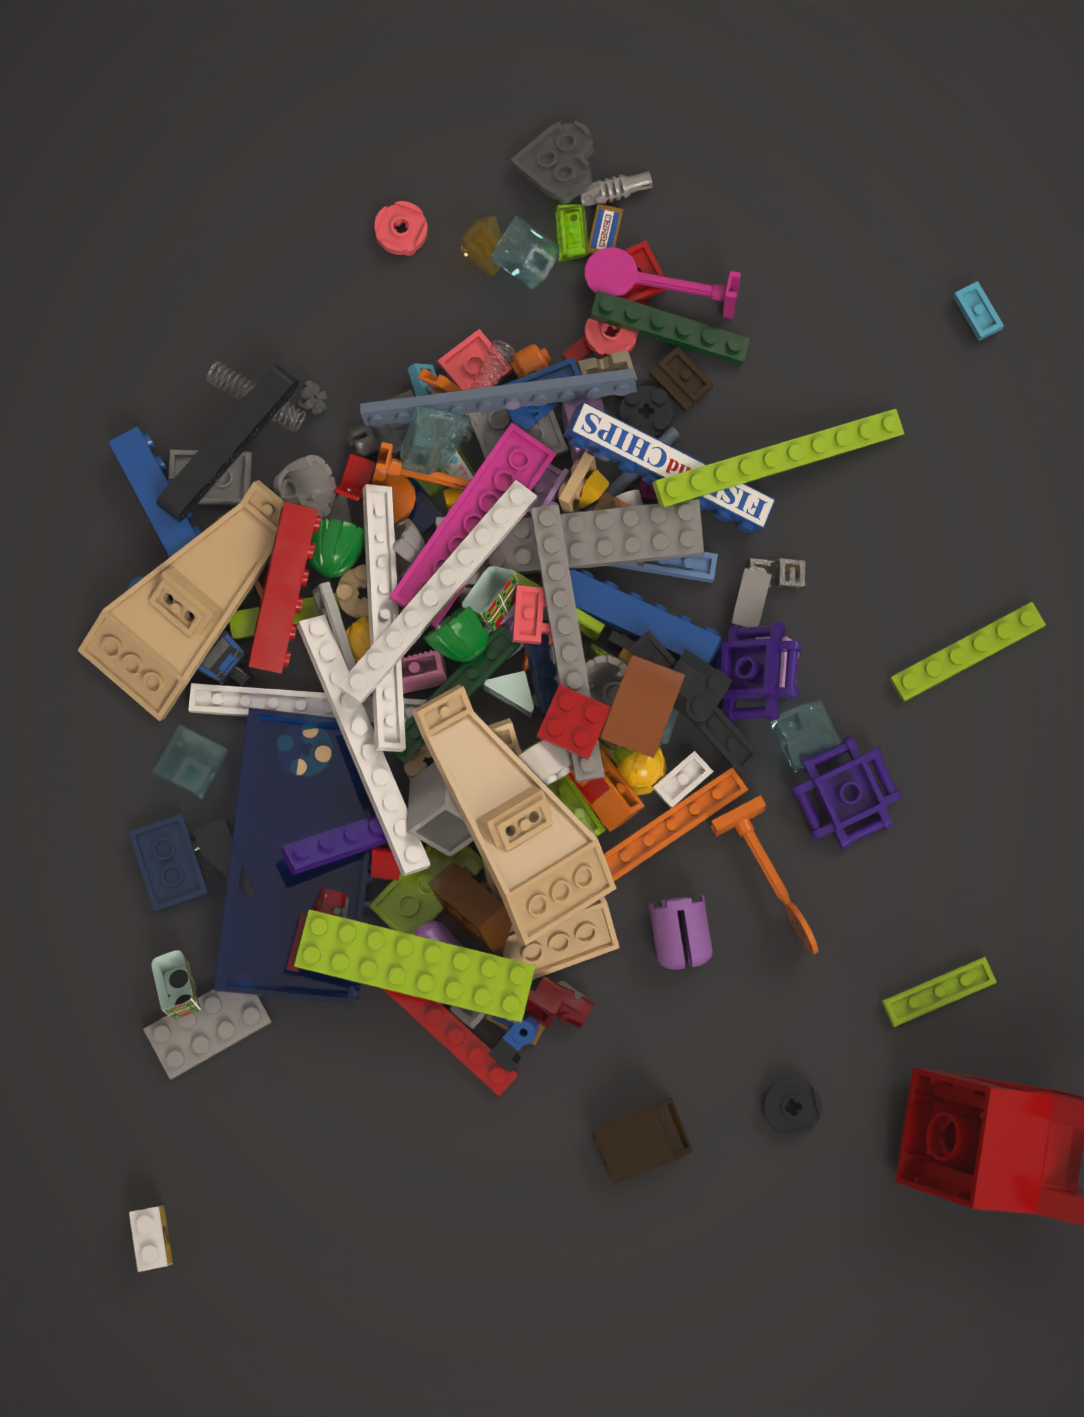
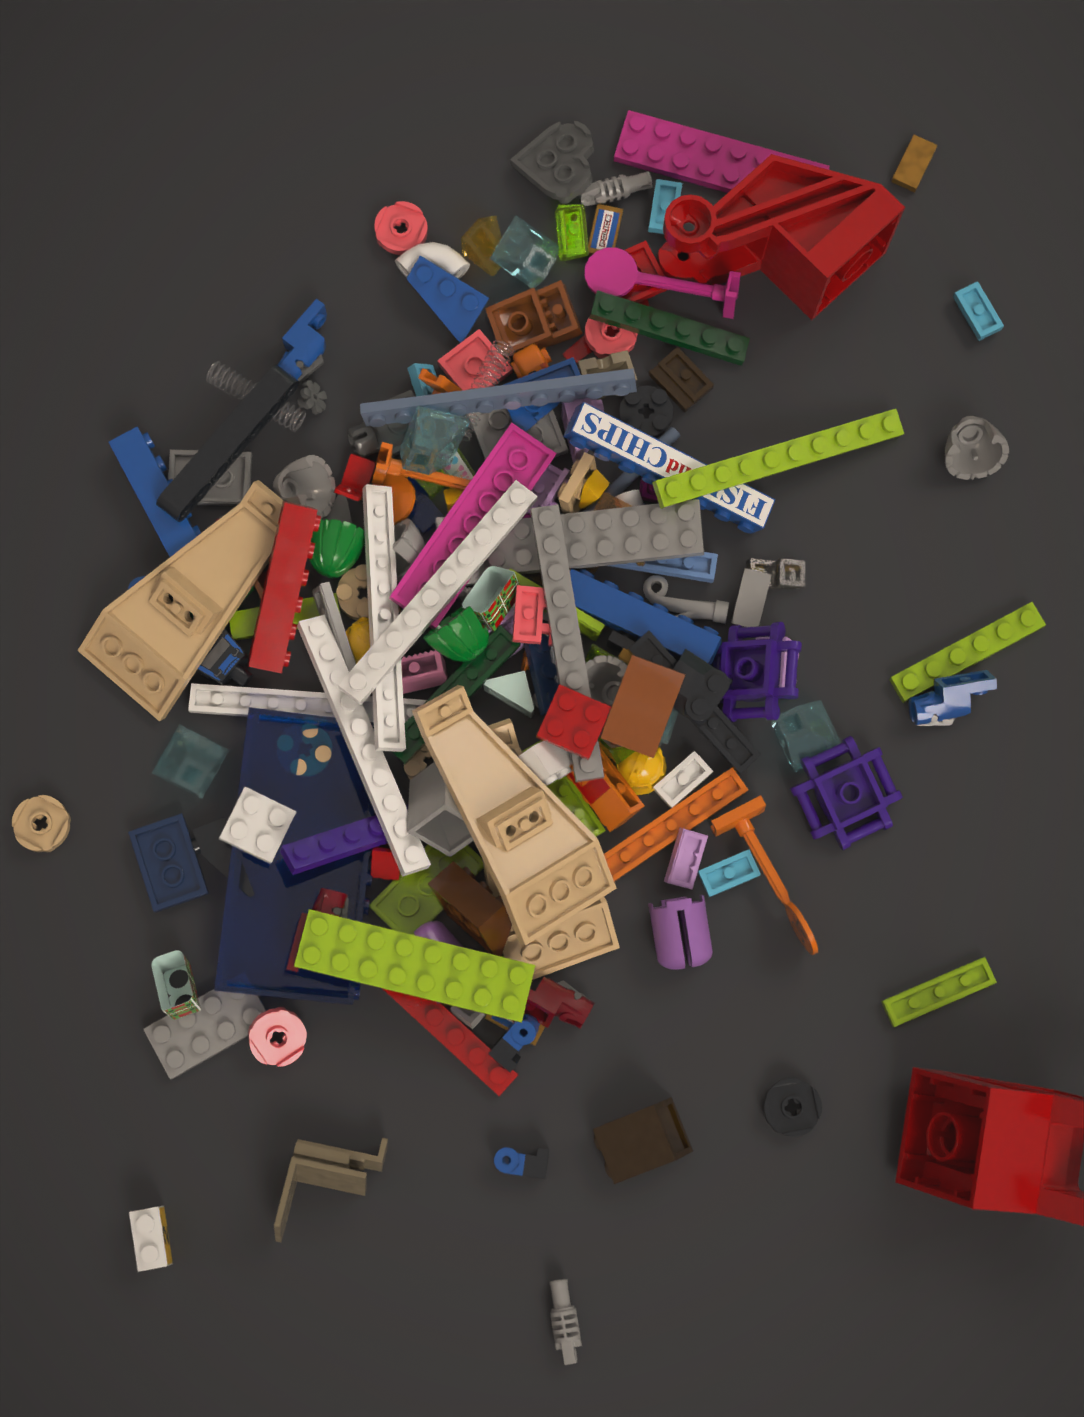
(36, 808): none -> tan plate
(257, 825): none -> white plate
(272, 1052): none -> coral plate
(305, 343): none -> blue plate
(326, 1168): none -> dark tan piece
(437, 253): none -> white cylinder
(448, 297): none -> blue wing
(511, 1162): none -> leg
(535, 318): none -> dark orange slope
(564, 1321): none -> light grey hinge
(664, 194): none -> medium azure plate
(685, 858): none -> lavender plate
(690, 153): none -> dark pink plate
(692, 609): none -> light grey plant
(729, 873): none -> medium azure plate
(791, 221): none -> red piece
(914, 163): none -> pearl gold tile
(950, 698): none -> blue plate
(975, 449): none -> light grey hair

